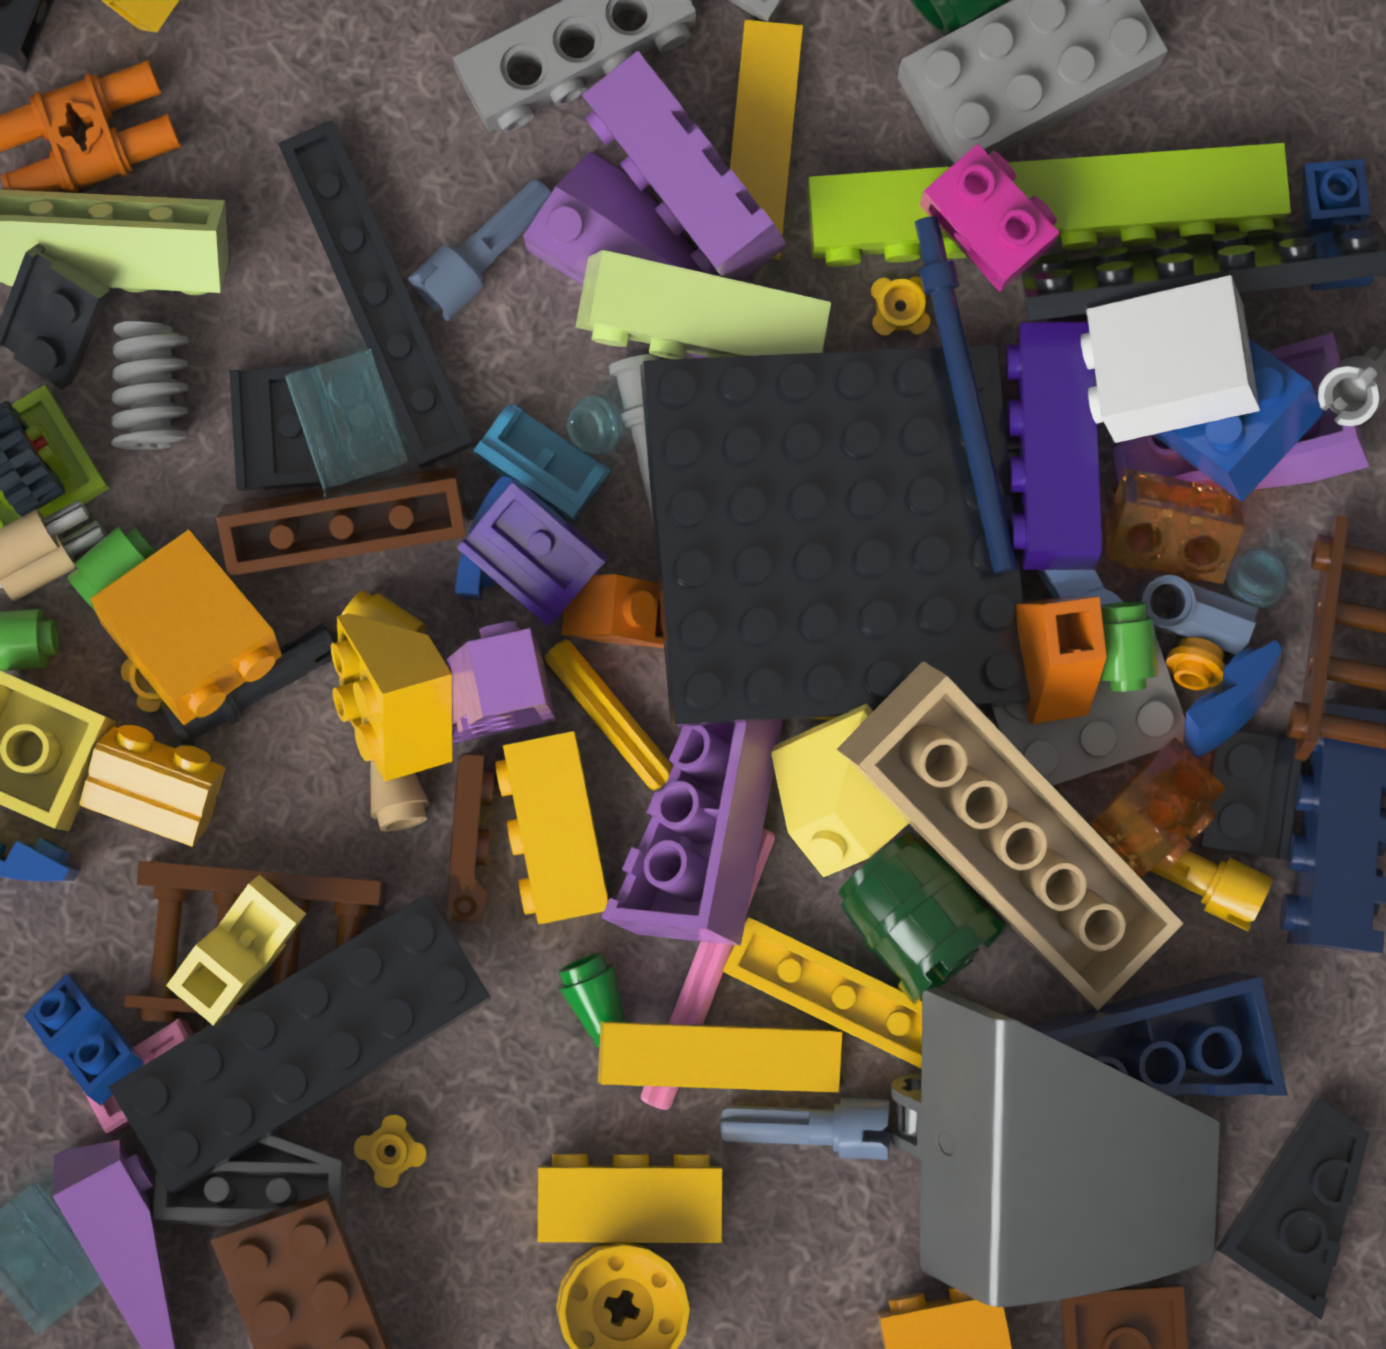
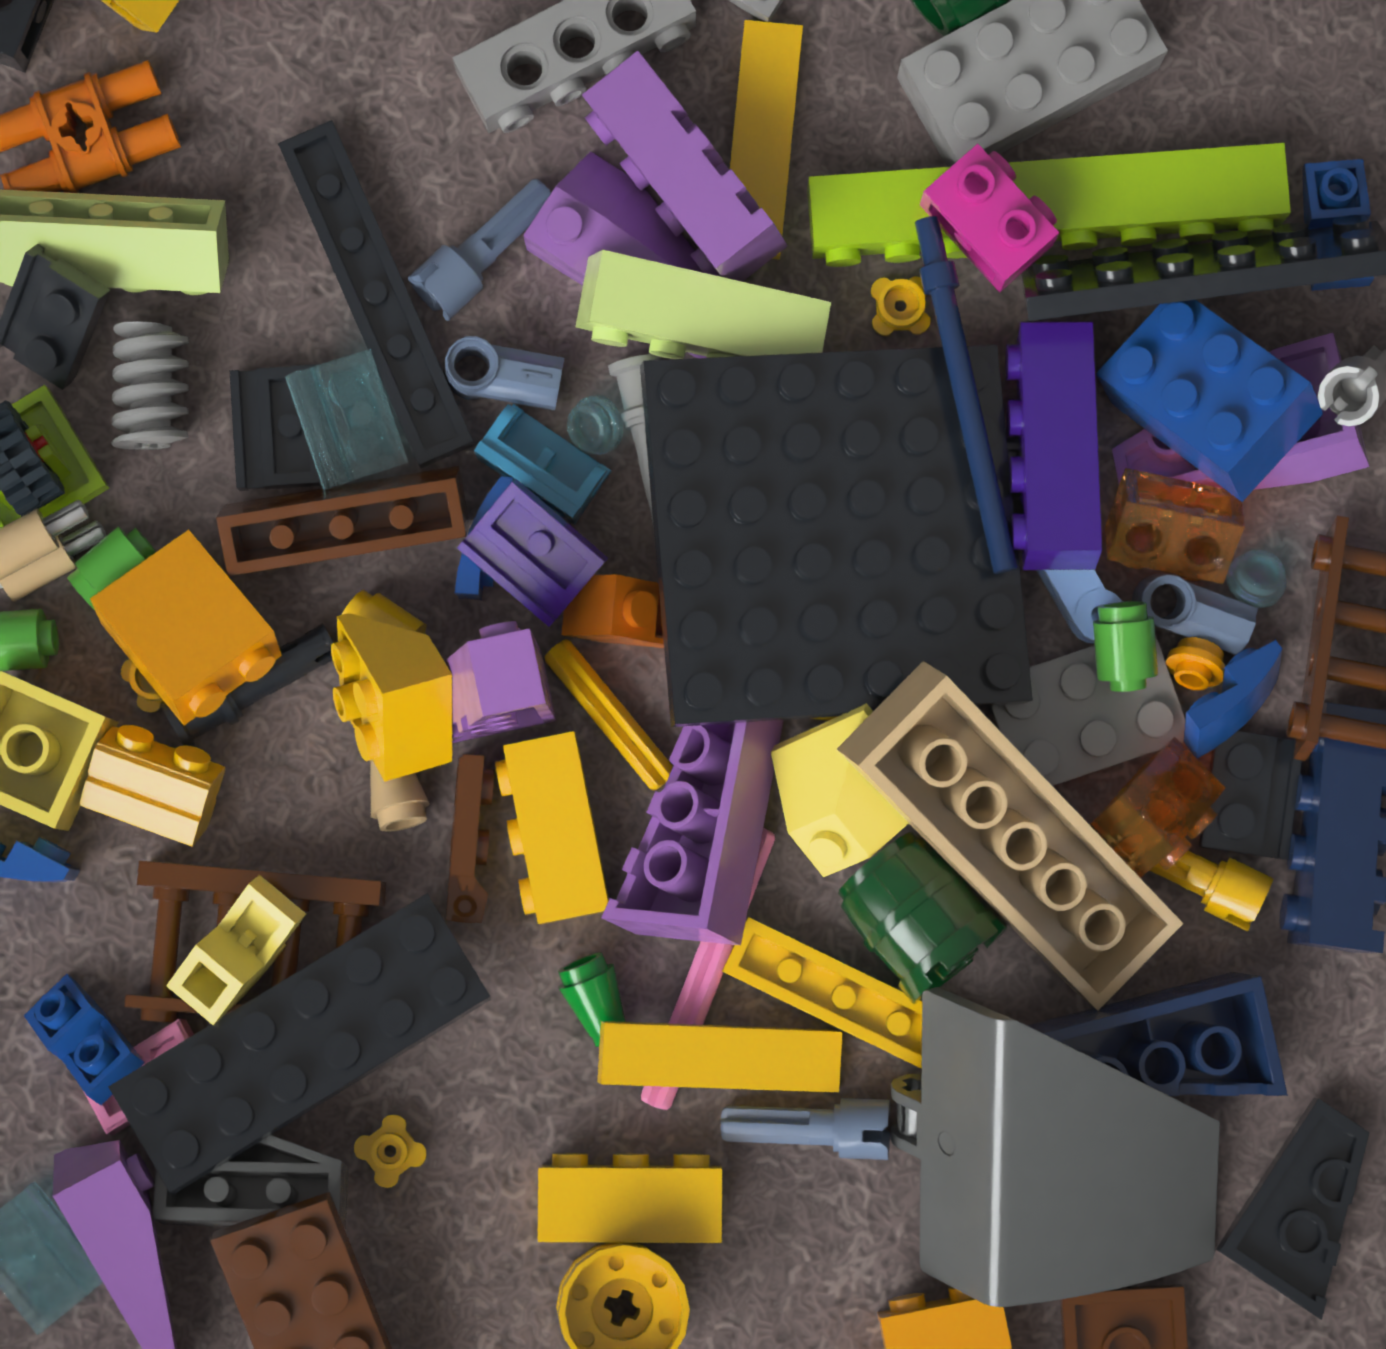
(512, 374): none -> sand blue piece
(1061, 655): orange slope -> none
(1170, 360): white brick -> none

